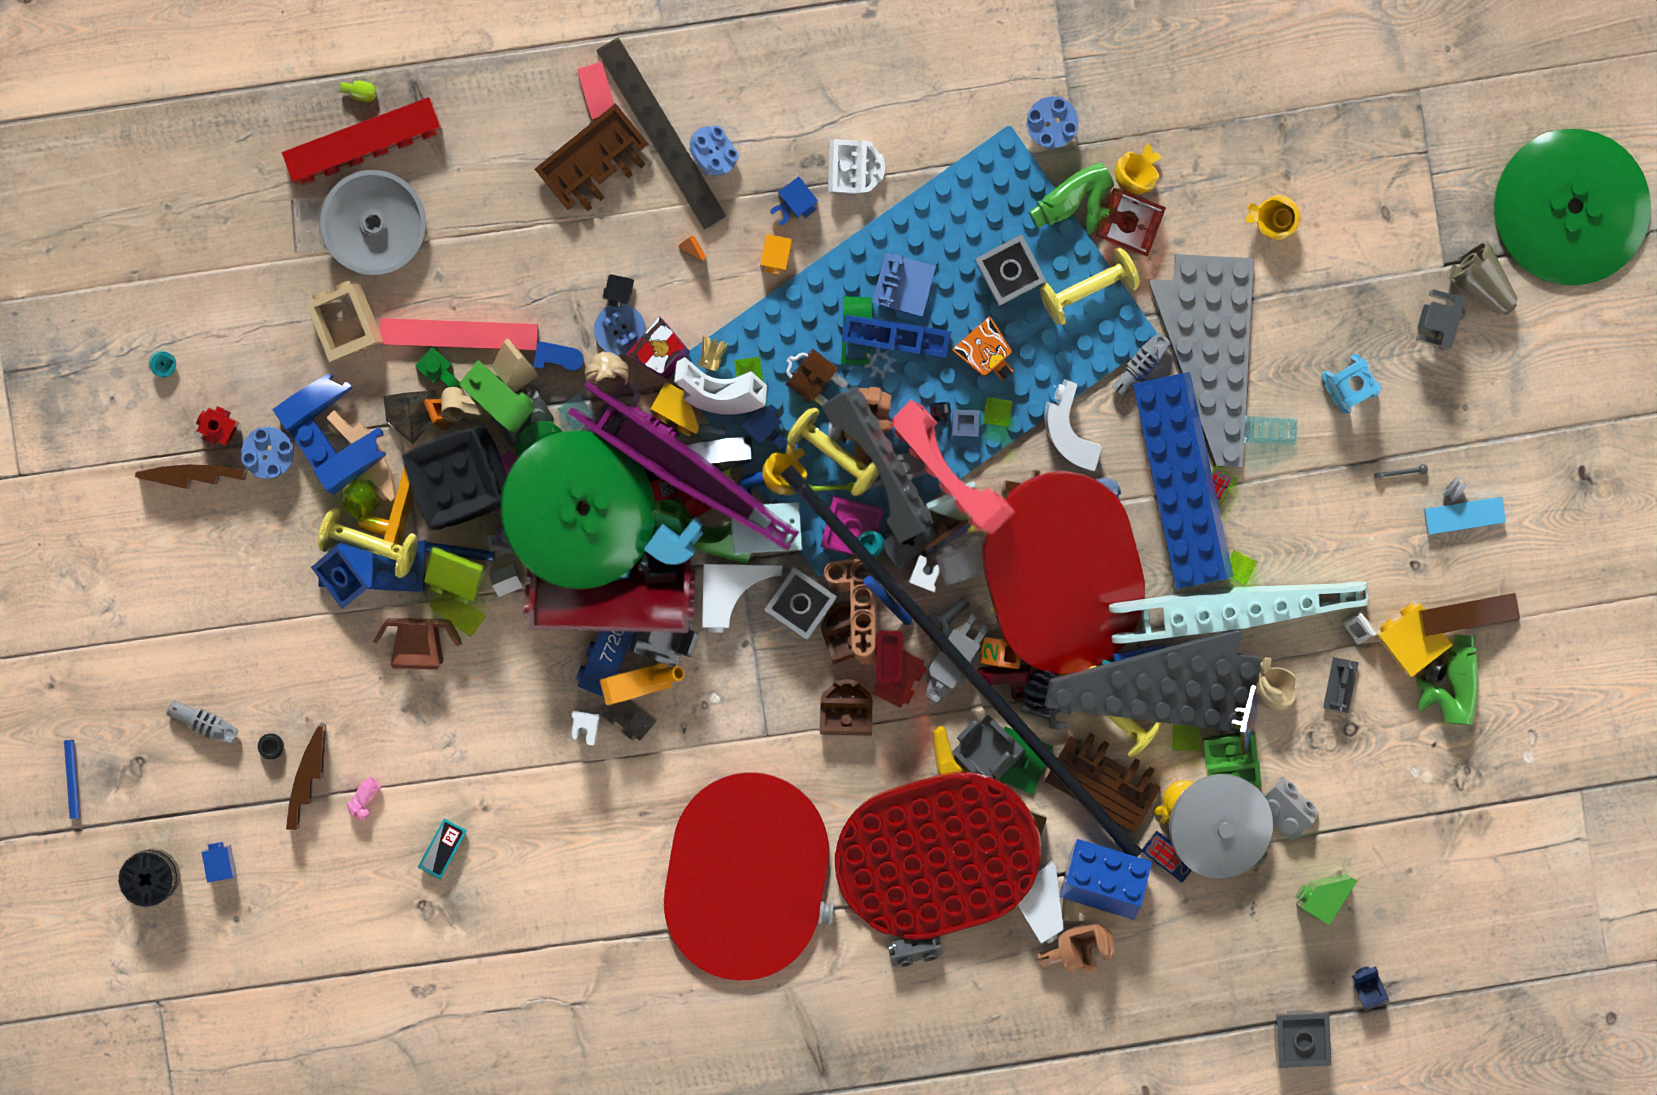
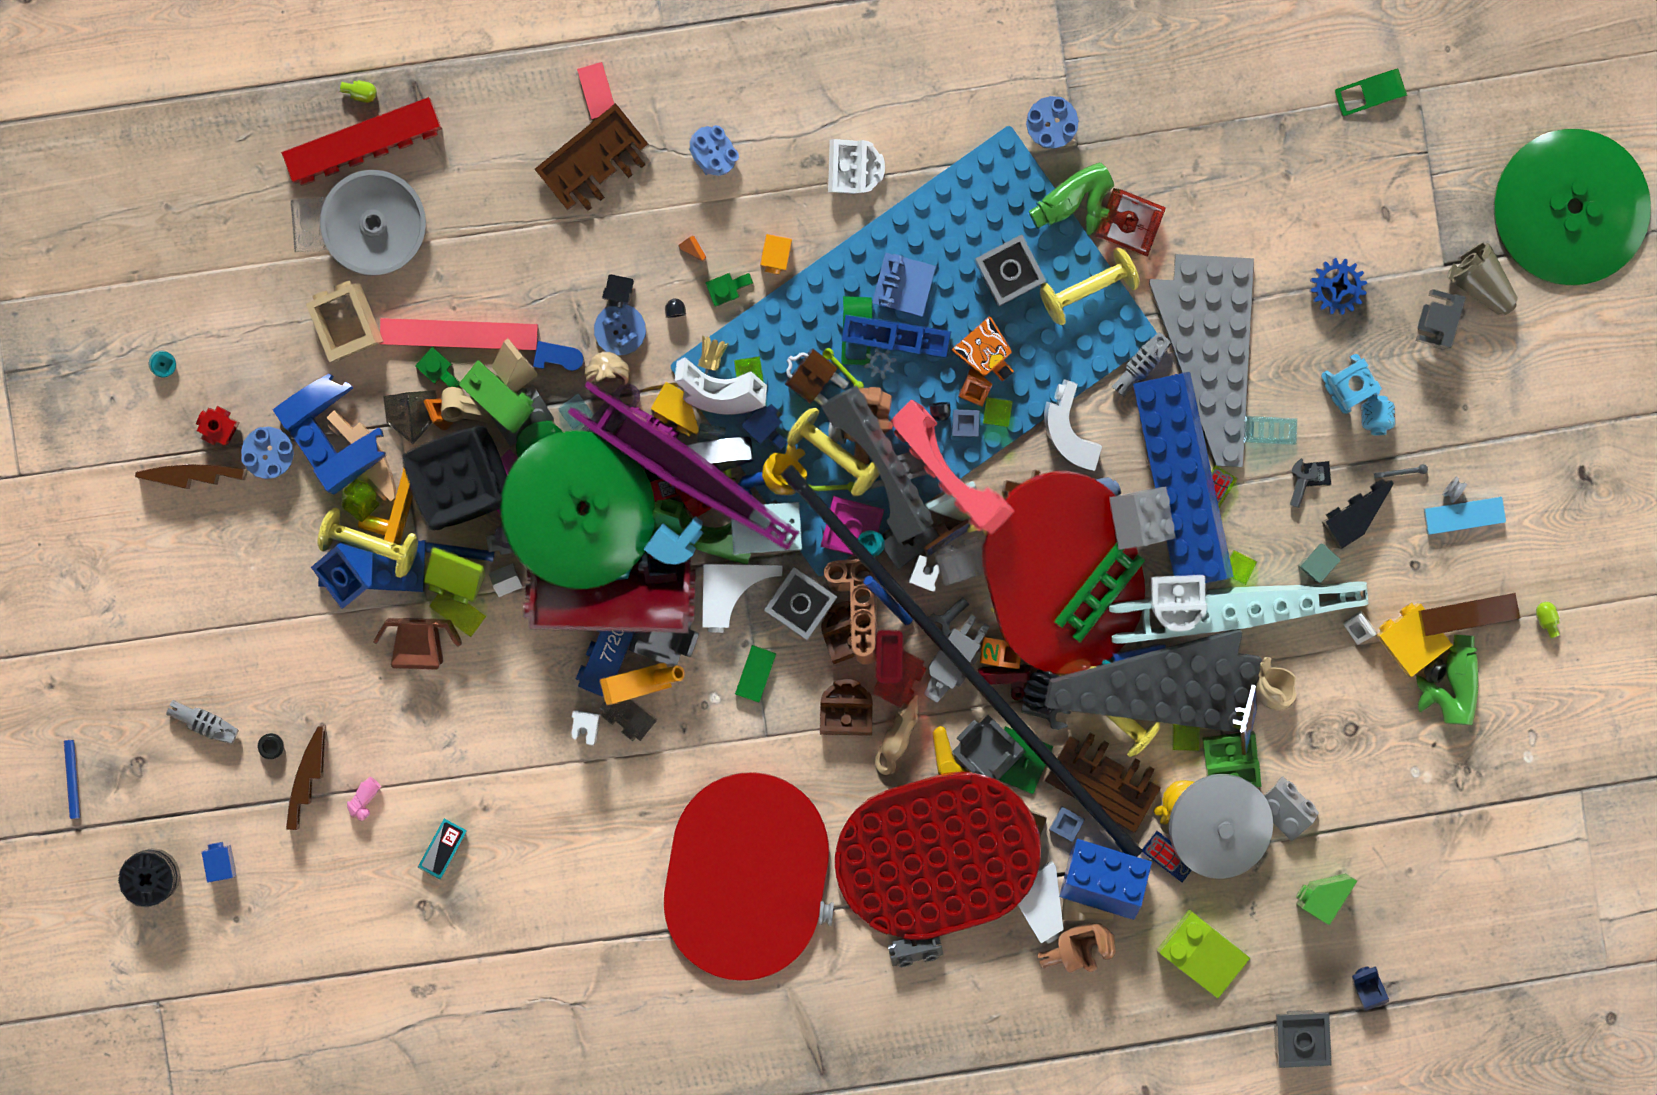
(659, 349): torso -> none
(661, 133): clear smoke tile -> none
(675, 308): none -> black hinge
(725, 288): none -> green plate
(755, 673): none -> green tile
(796, 199): blue brick -> none
(829, 354): none -> lime hinge
(897, 739): none -> tan animal
(975, 388): none -> orange slope
(1067, 824): none -> sand blue tile
(1099, 607): none -> green bar
(1136, 172): yellow hat -> none
(1142, 518): none -> light grey brick
(1178, 601): none -> white slope
(1203, 953): none -> lime slope
(1275, 217): yellow hat -> none
(1302, 480): none -> dark grey bar
(1319, 563): none -> sand green panel
(1323, 477): none -> black sticker
(1340, 685): dark grey hinge -> none
(1349, 289): none -> blue gear
(1354, 520): none -> black slope
(1376, 90): none -> green piece
(1378, 415): none -> medium azure head
(1548, 618): none -> lime cylinder

